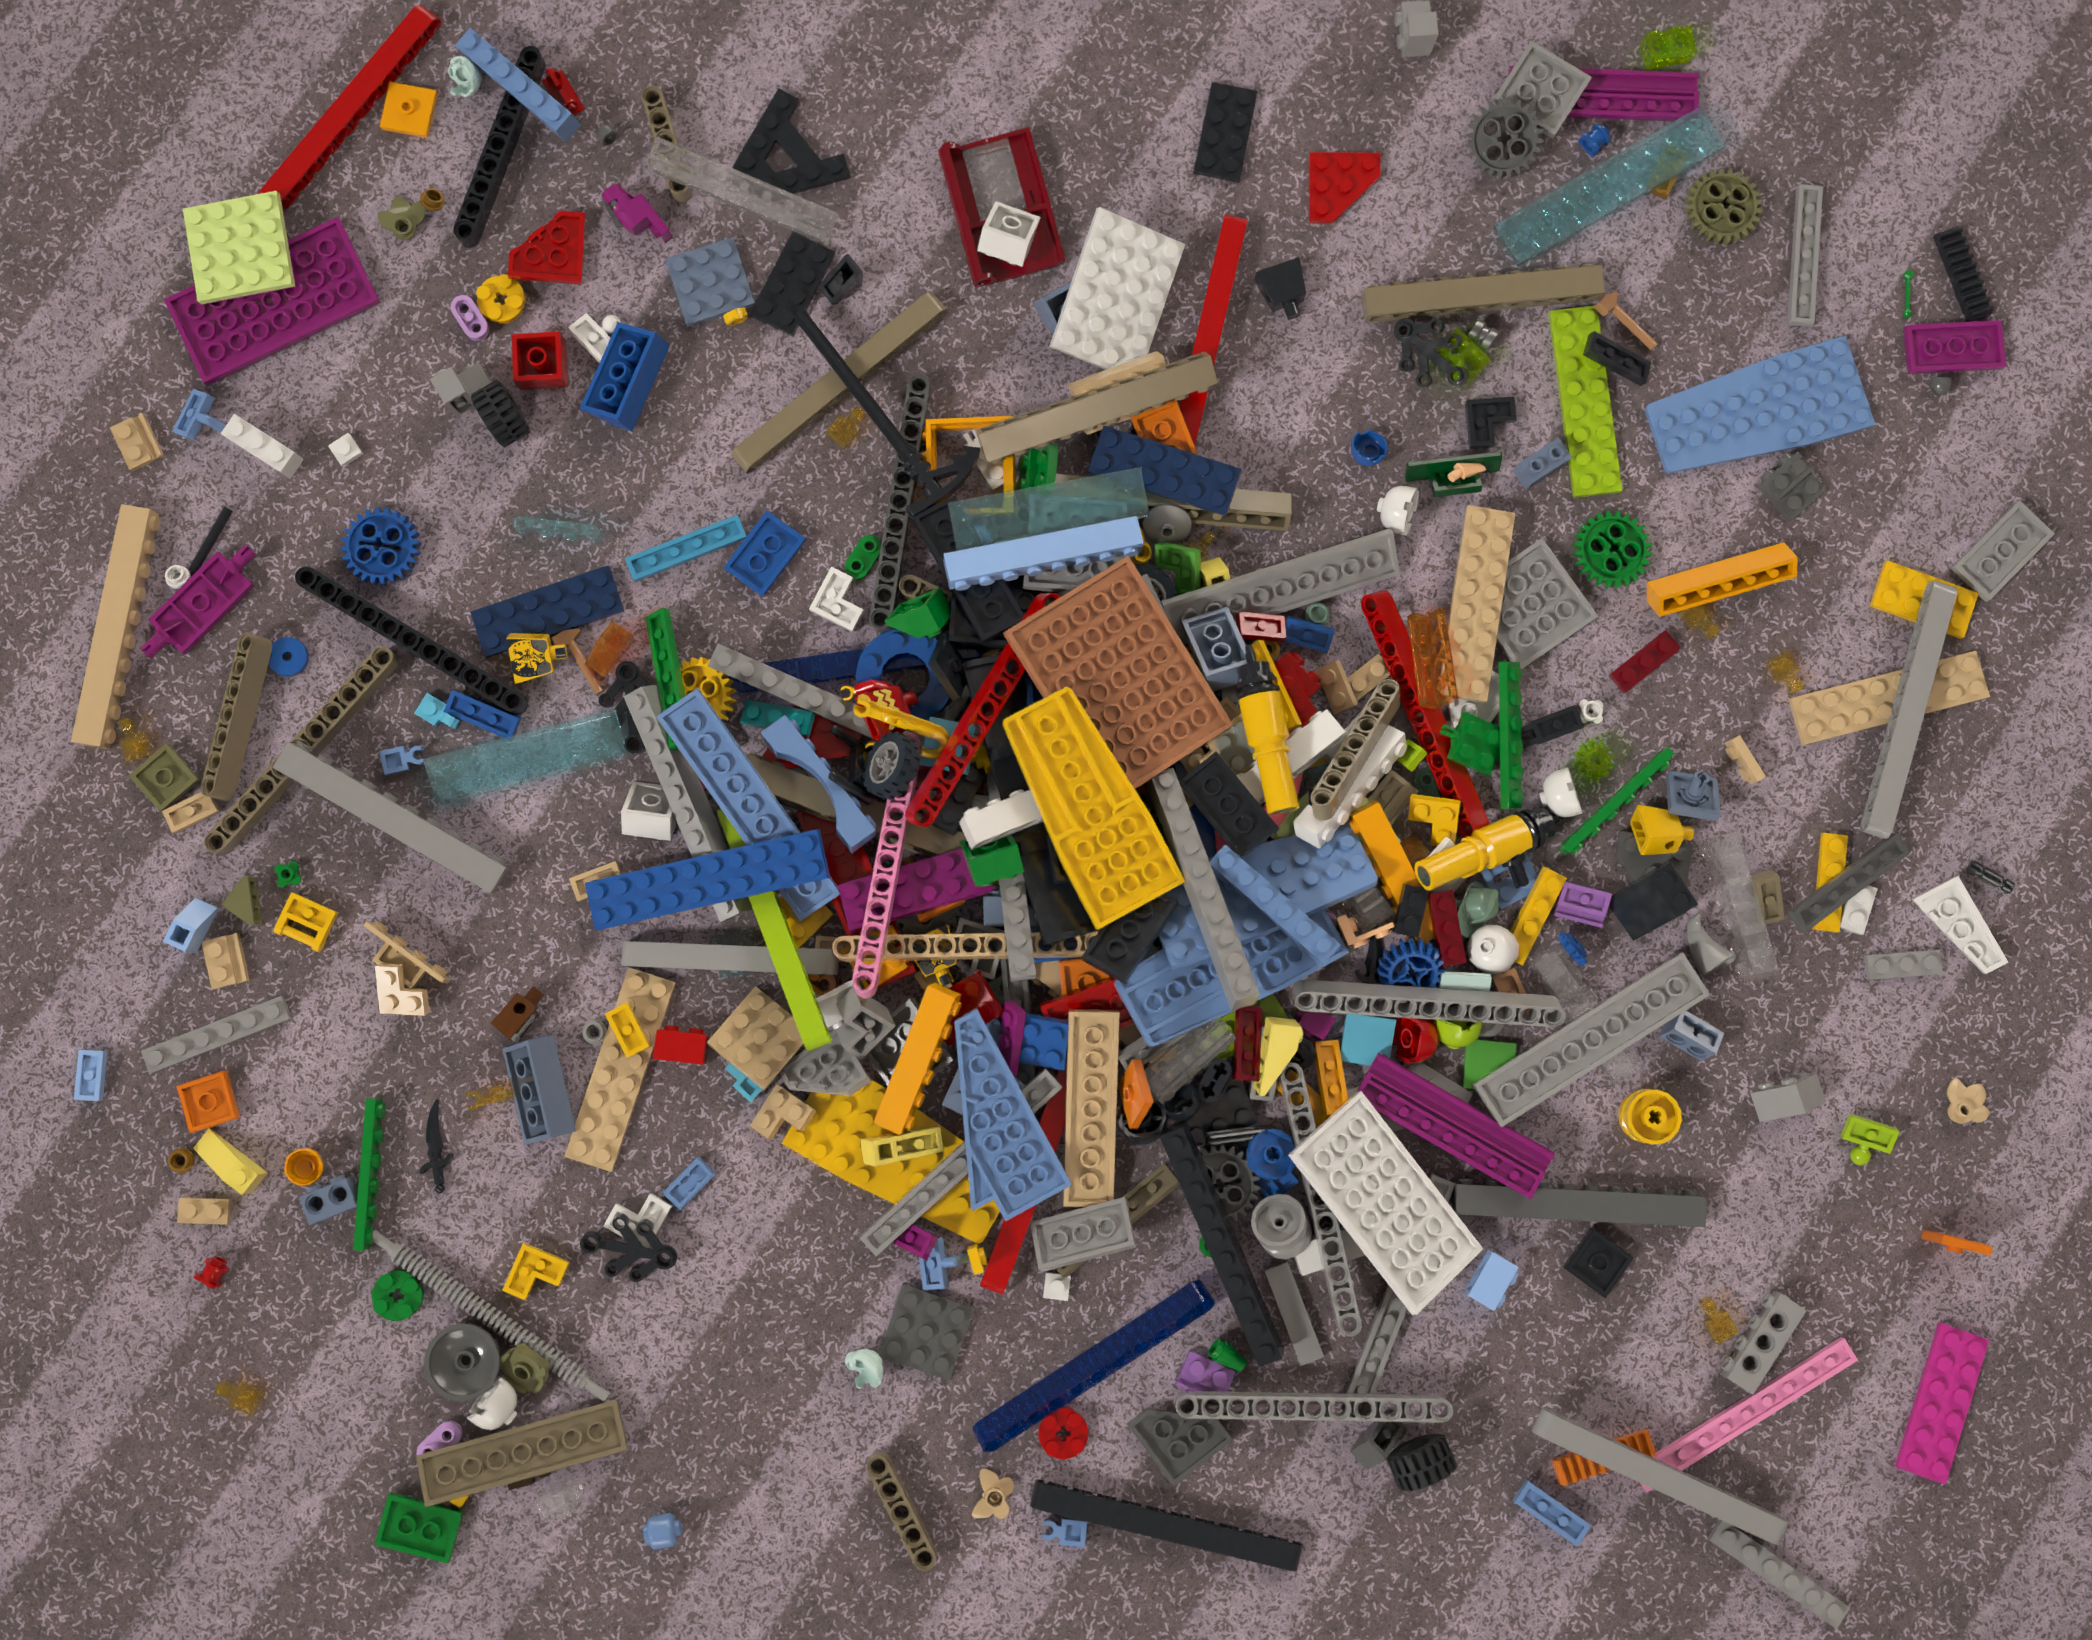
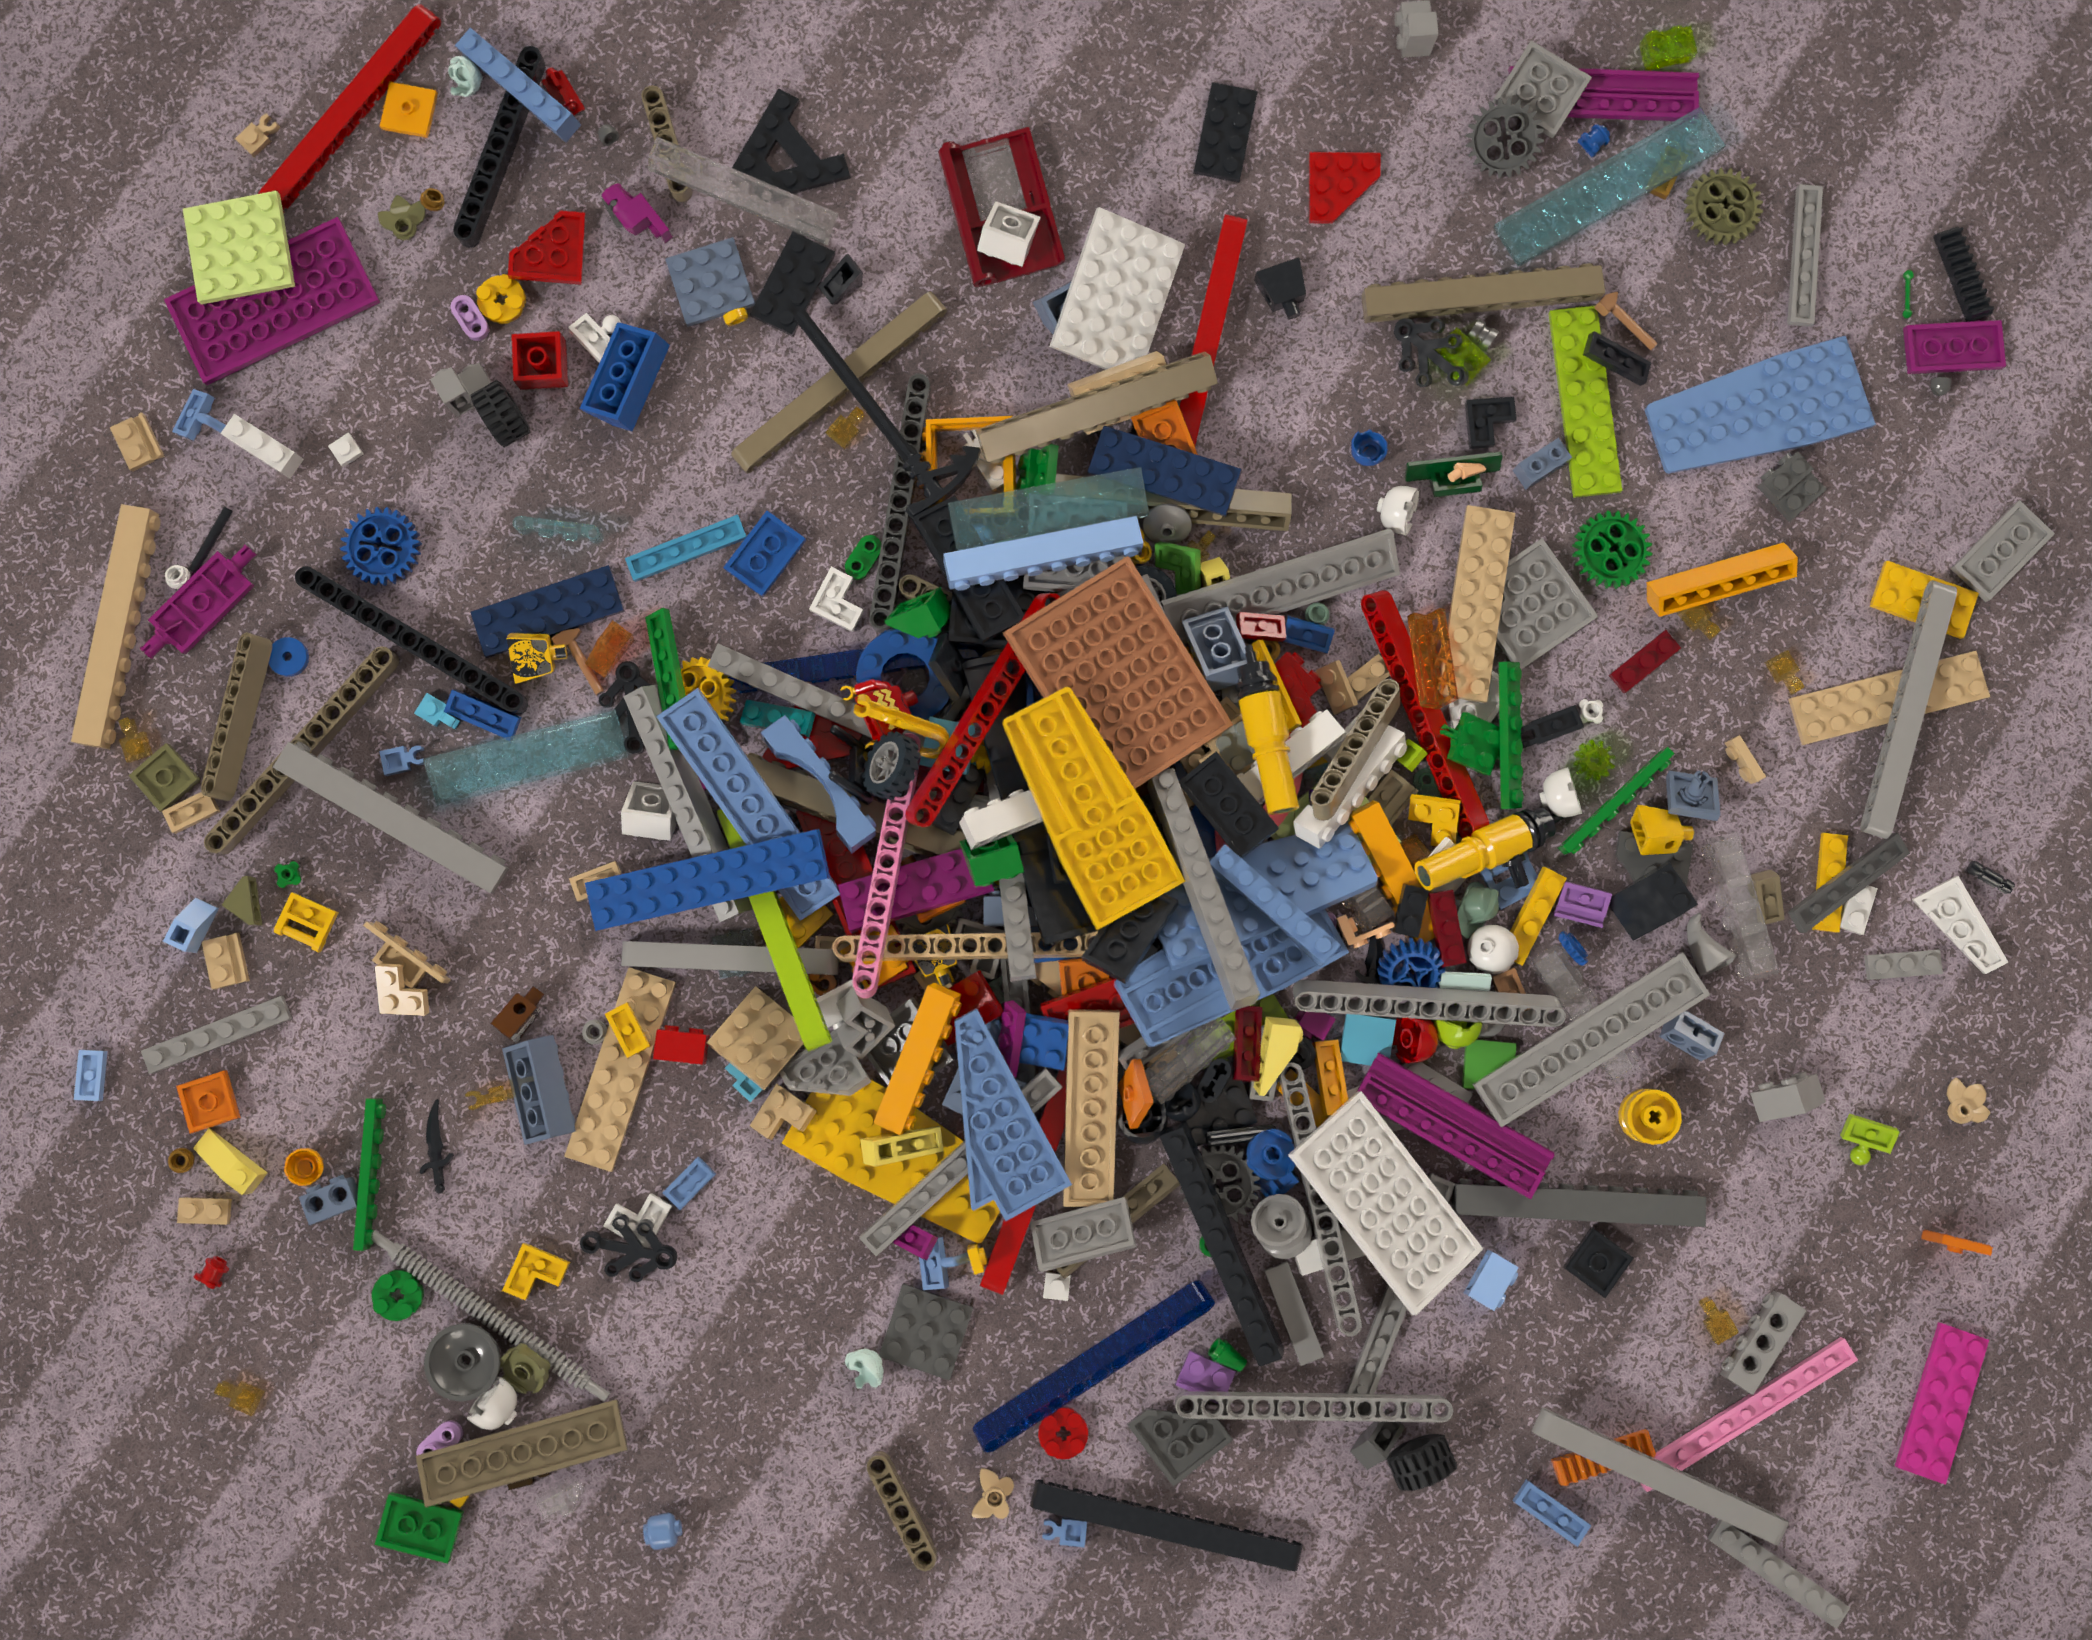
(255, 138): none -> tan plate

